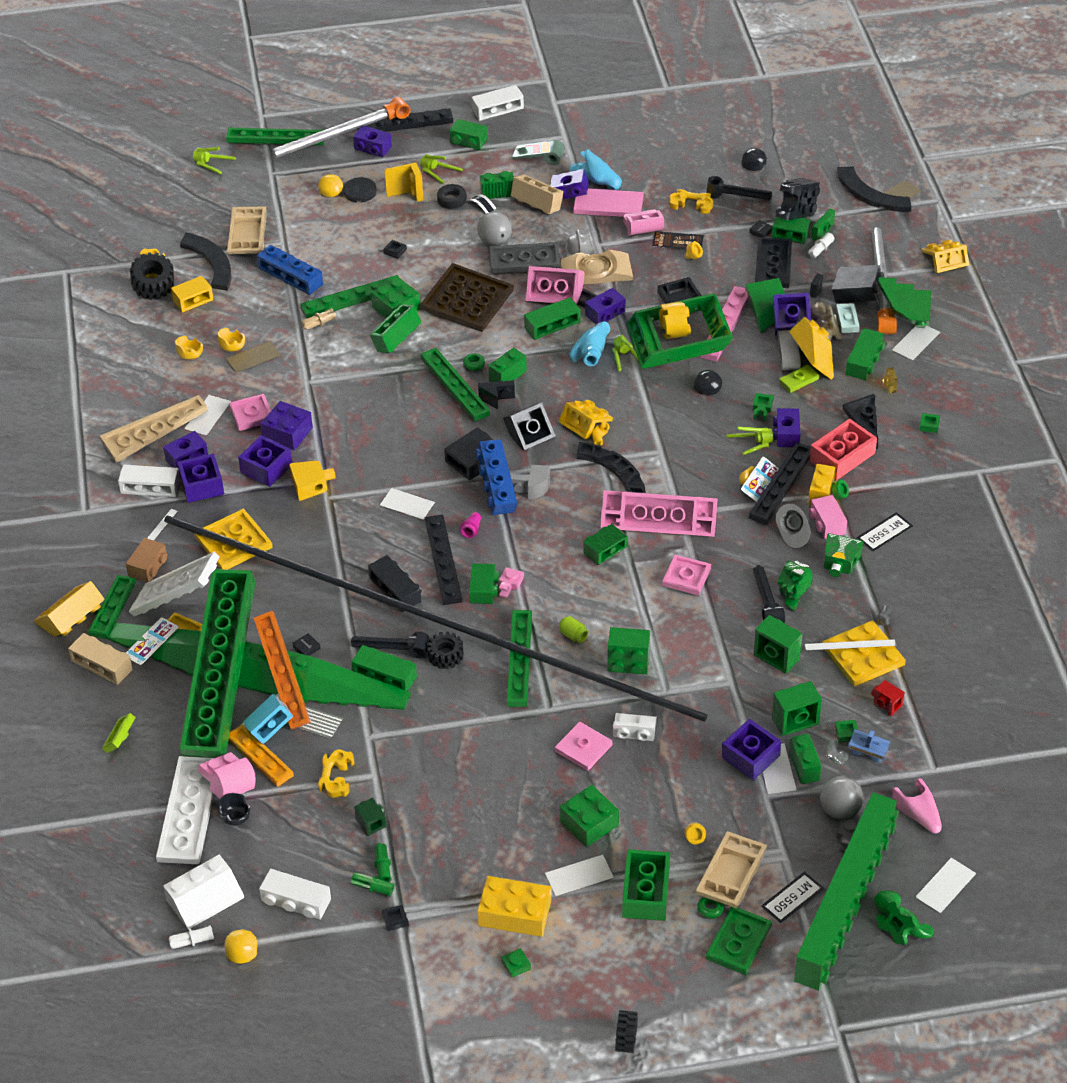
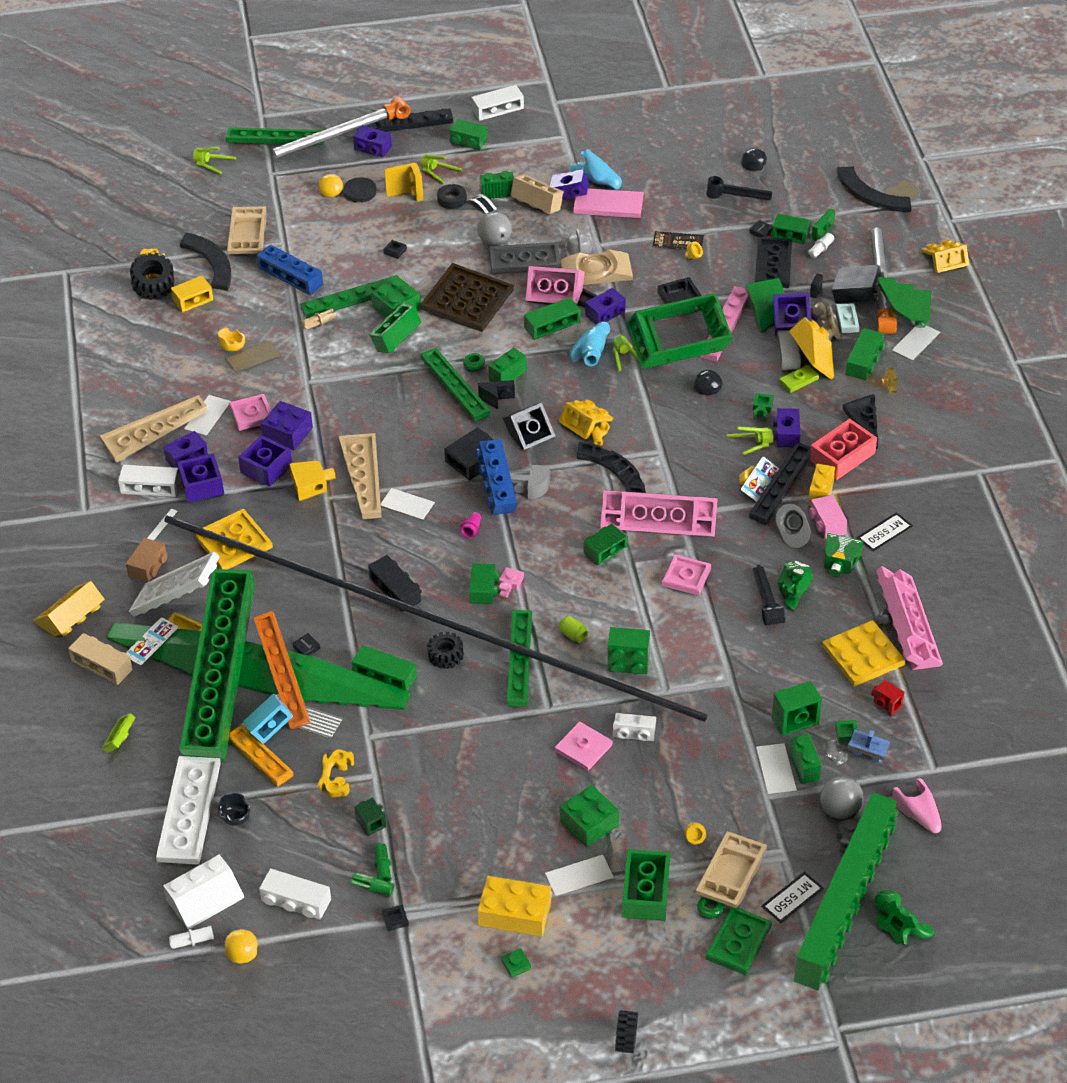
(112, 606): green tile -> none
(188, 348): yellow hair -> none
(228, 774): bright pink brick -> none
(362, 465): none -> tan wing
(415, 644): black axle -> none
(443, 560): black plate -> none
(550, 150): sand green door -> none
(643, 222): bright pink brick -> none
(674, 320): yellow brick -> none
(703, 200): yellow helmet -> none
(751, 749): dark purple brick -> none
(777, 644): green brick -> none
(798, 198): black brick -> none
(840, 489): green tile -> none
(856, 644): white sticker -> none
(909, 619): none -> bright pink slope
(929, 423): green plate -> none
(945, 885): white sticker -> none

